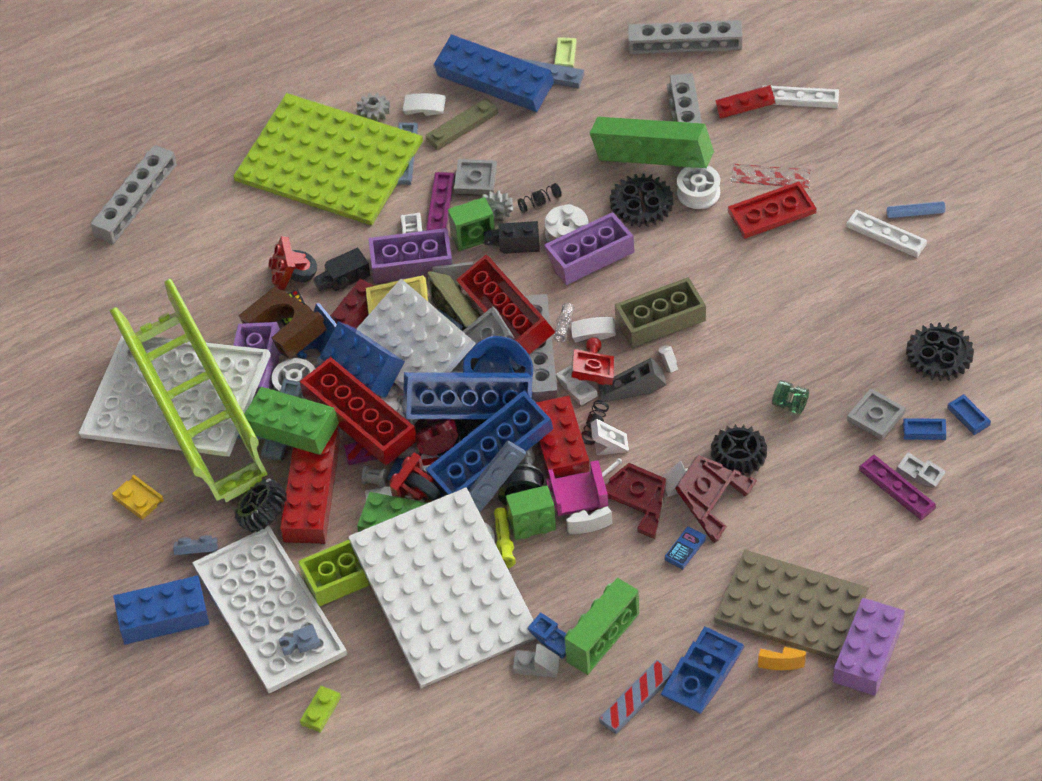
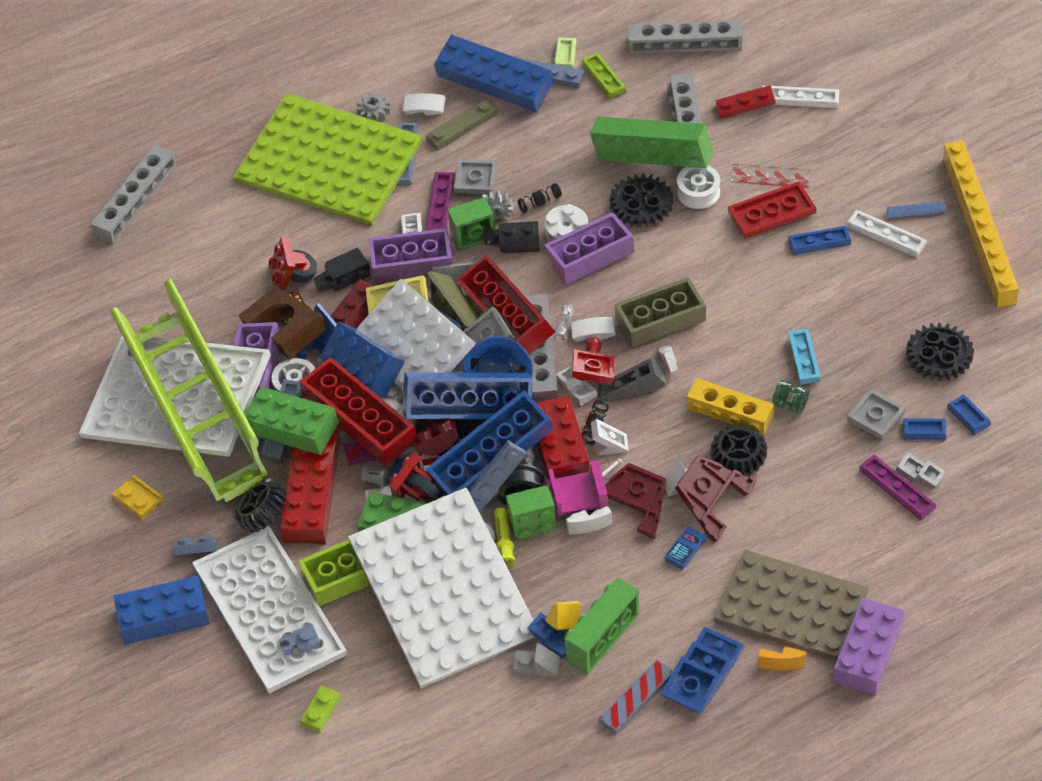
(564, 615): none -> yellow slope
(603, 75): none -> lime tile
(729, 406): none -> yellow brick
(804, 356): none -> medium azure plate
(819, 240): none -> blue tile
(980, 224): none -> yellow brick

